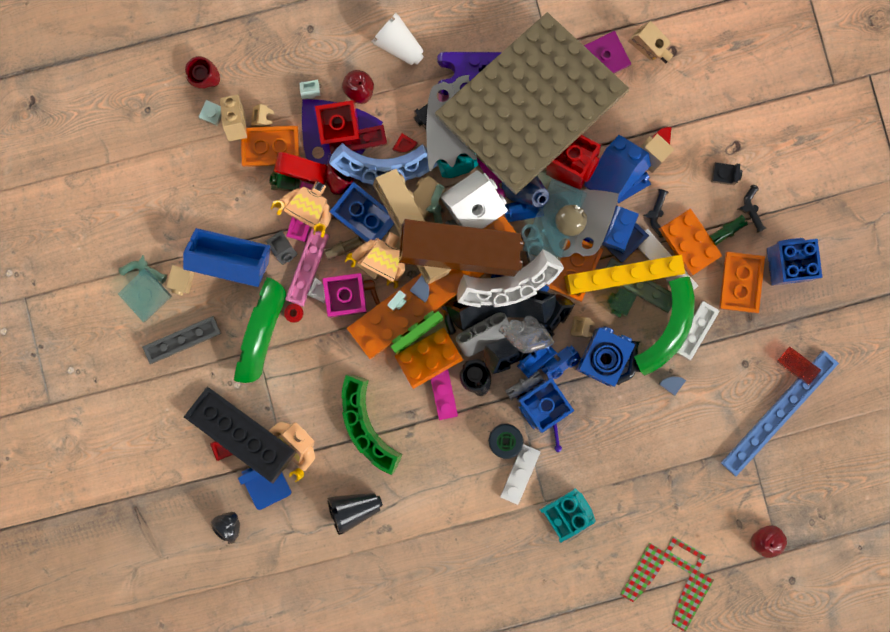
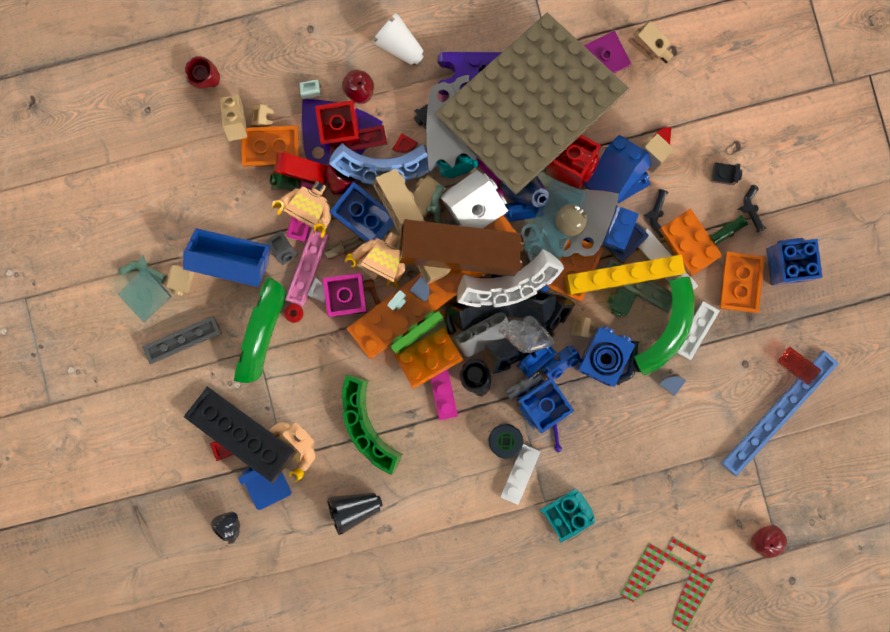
(211, 113): light aqua plate -> none

